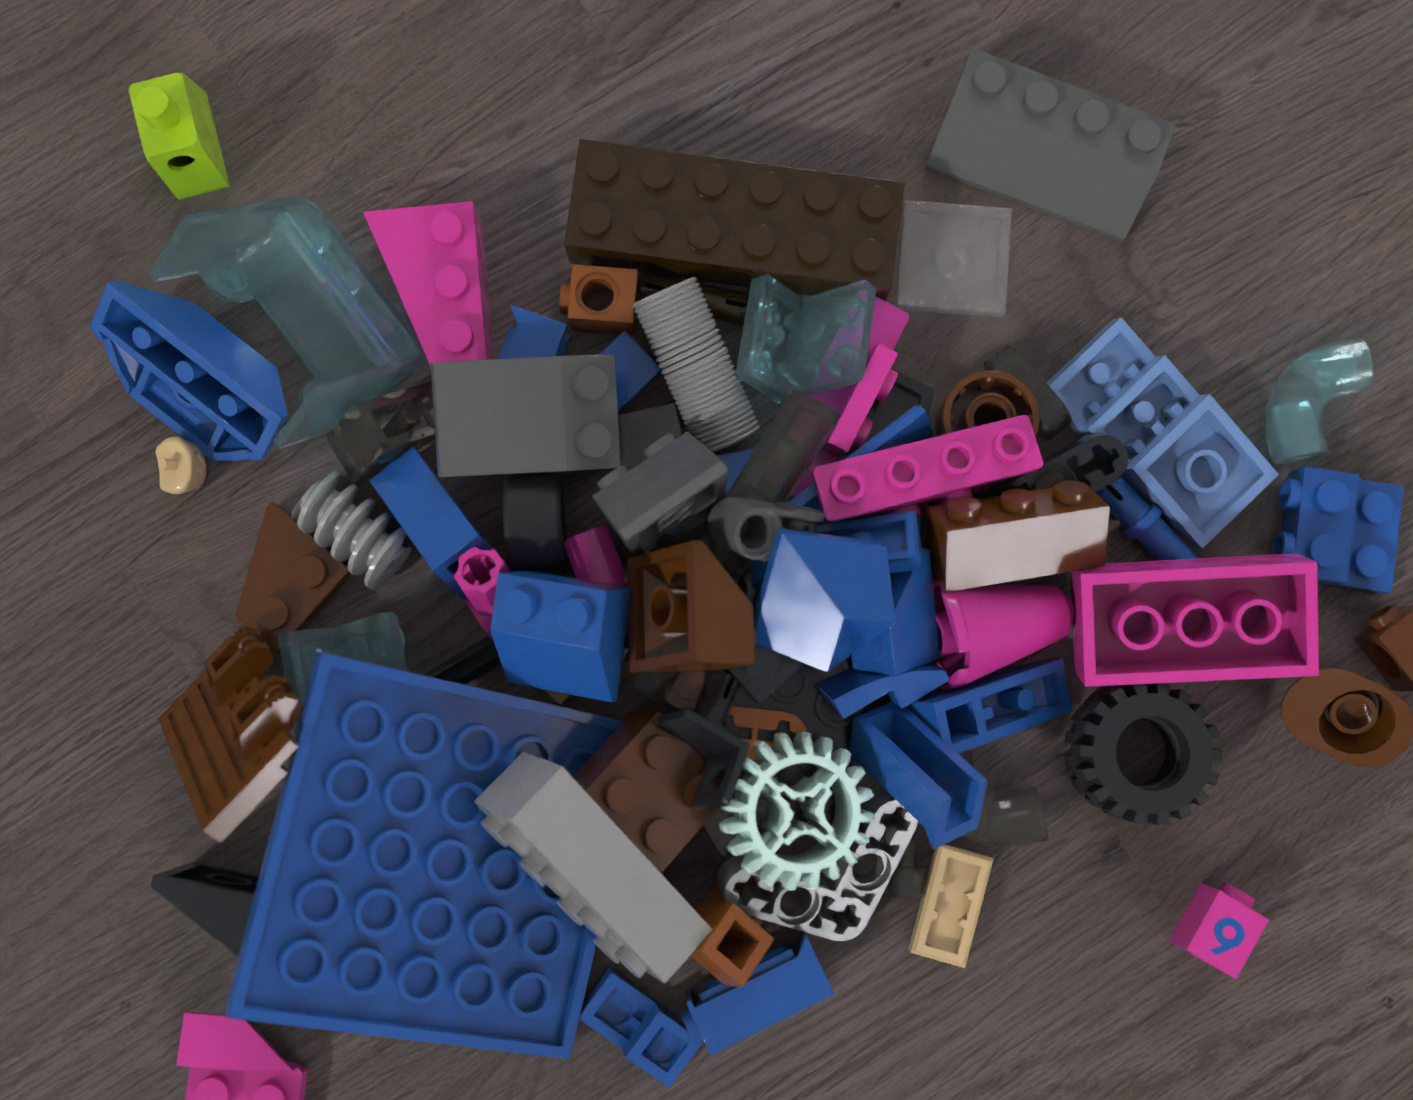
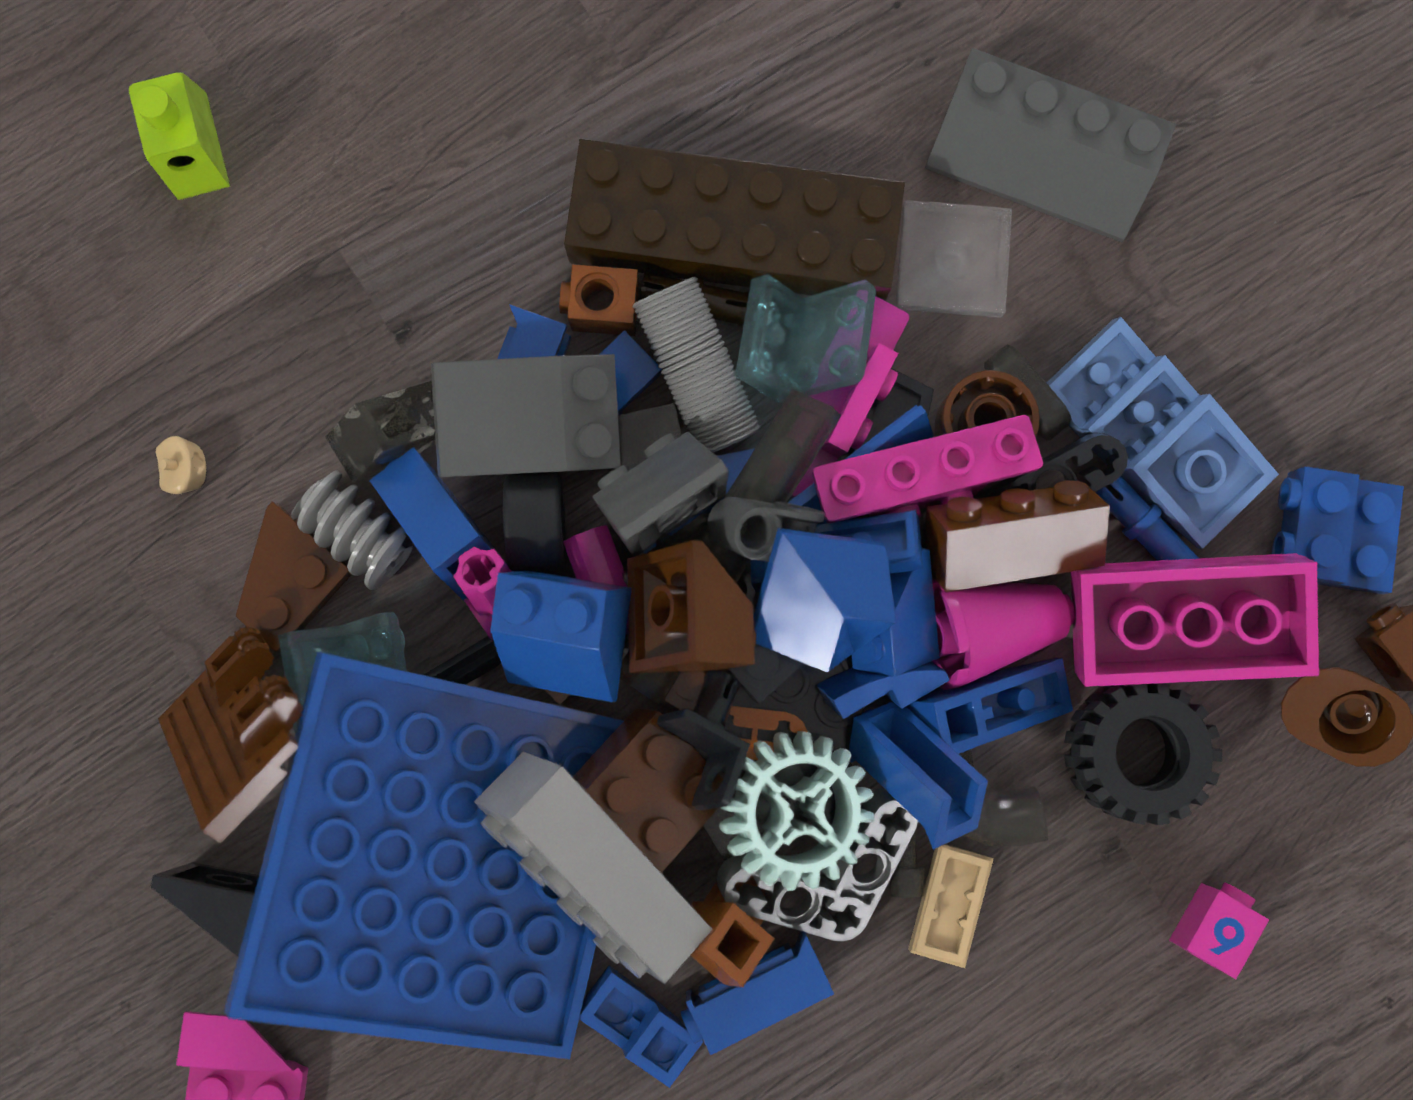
(191, 372): blue wedge -> none
(313, 293): clear light blue windscreen -> none
(440, 276): dark pink wedge -> none
(1303, 390): clear light blue cylinder -> none

